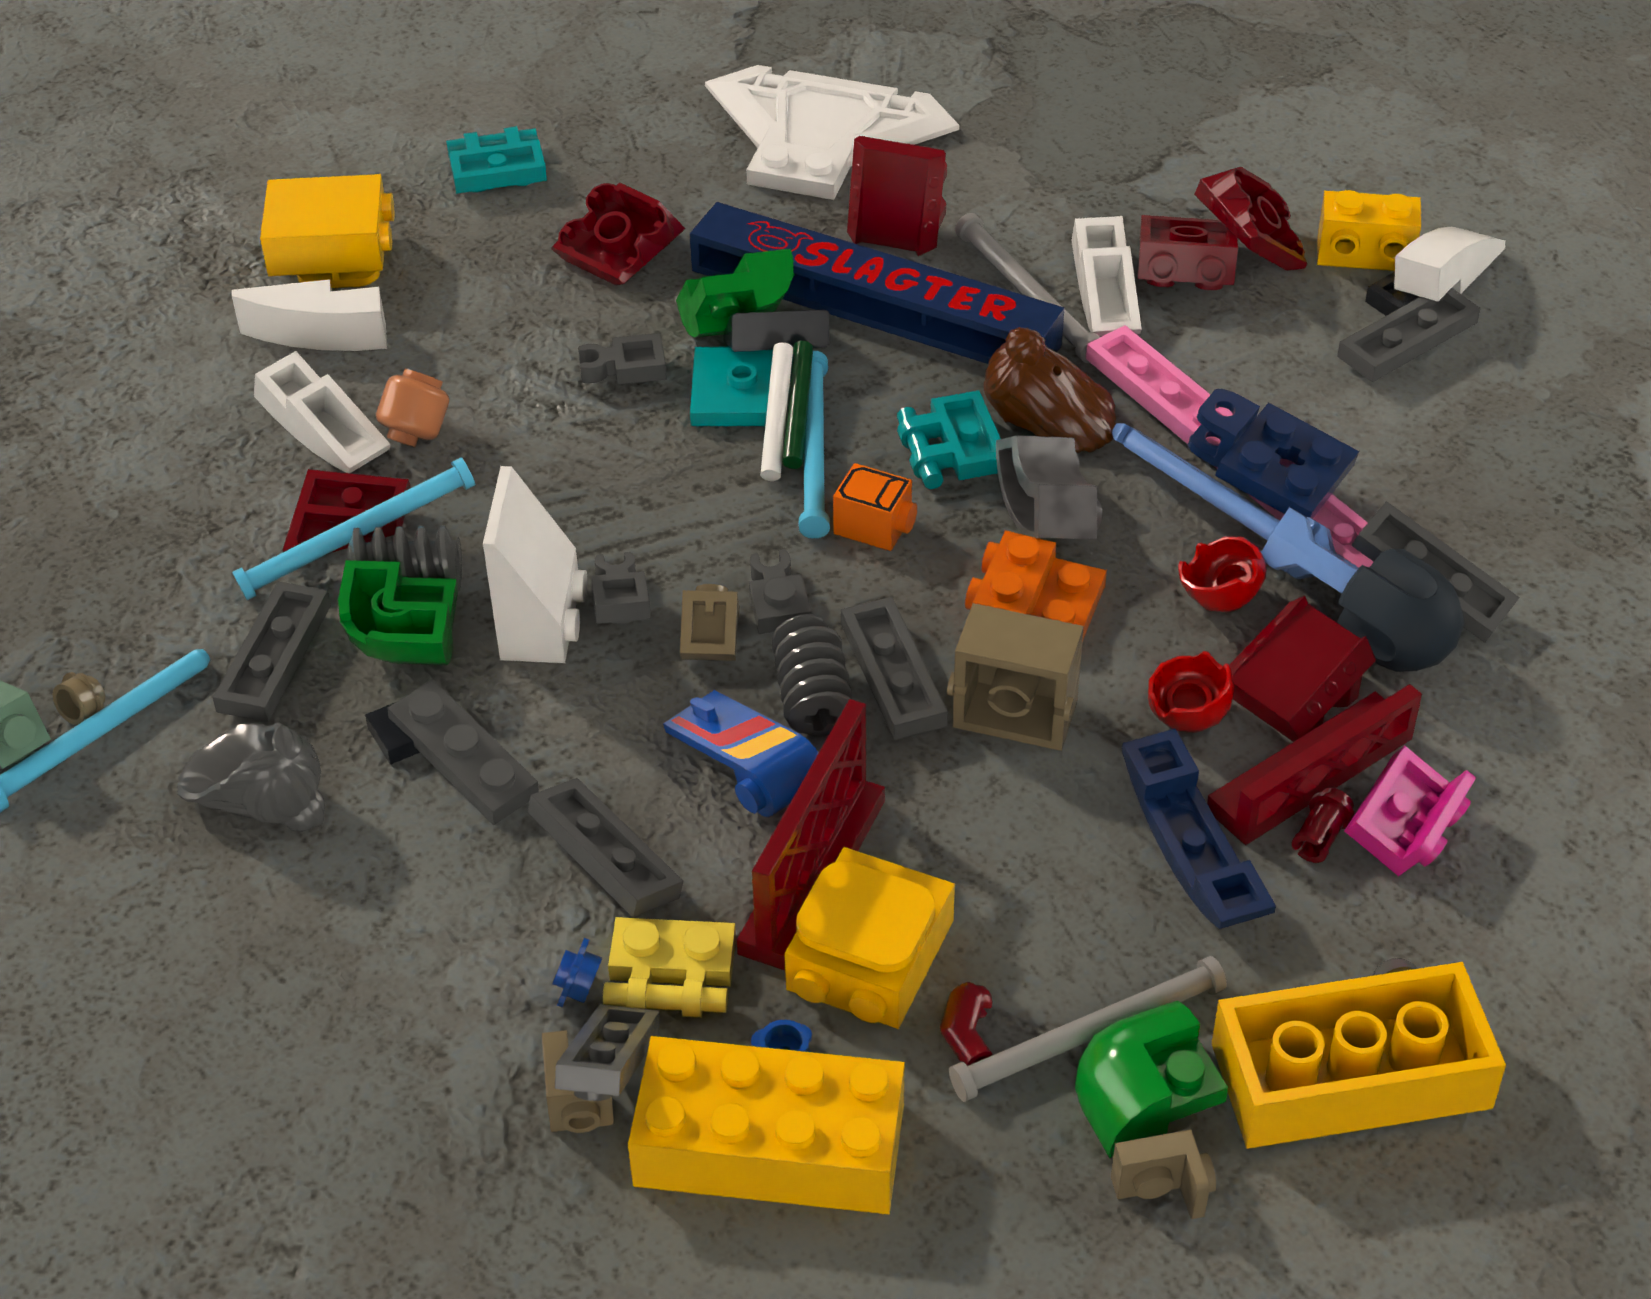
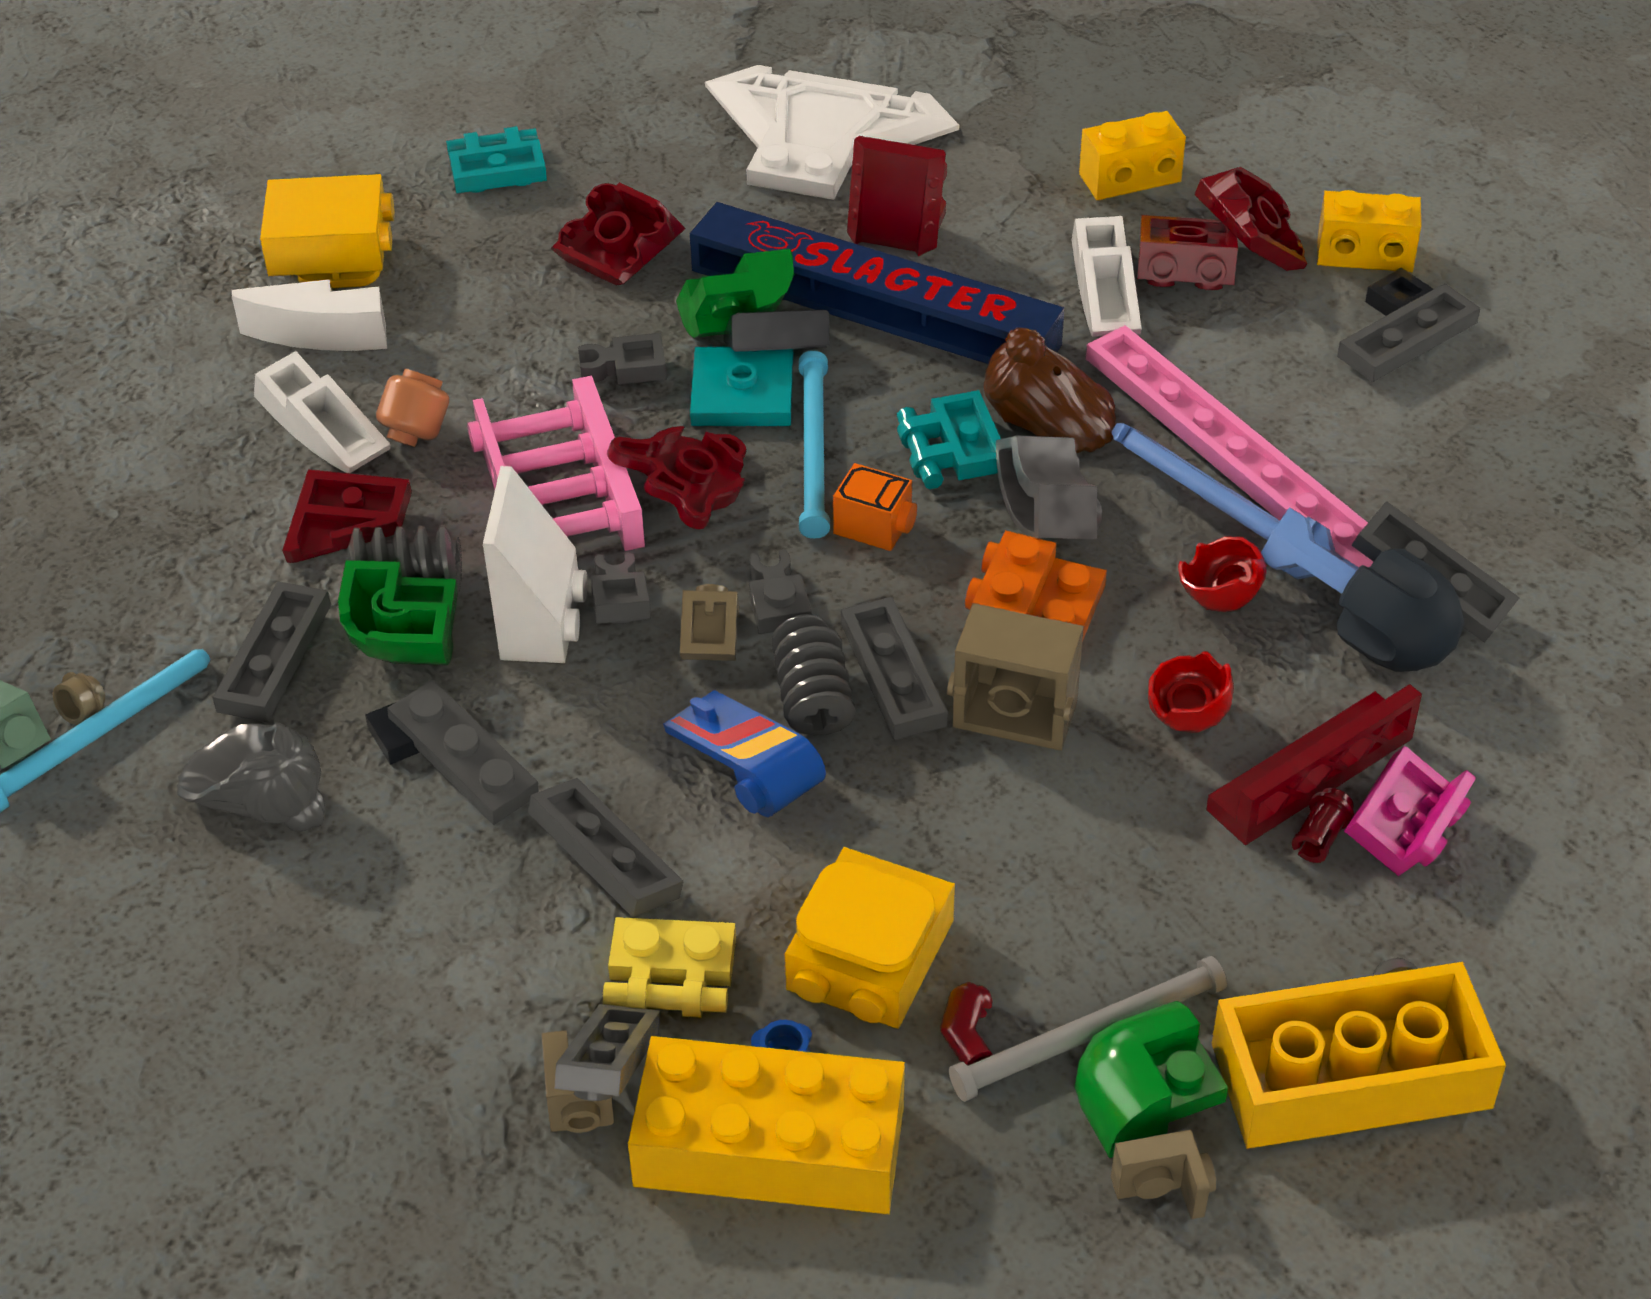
(341, 534): medium azure bar -> none
(576, 974): blue plate -> none
(585, 413): none -> bright pink fence
(685, 470): none -> dark red tile
(776, 412): white bar -> none
(797, 405): dark green bar -> none
(826, 814): dark red fence -> none
(970, 229): light grey bar -> none
(1132, 155): none -> yellow brick
(1190, 834): dark blue slope -> none
(1255, 445): dark blue plate -> none
(1300, 669): dark red slope -> none
(1444, 261): white slope -> none

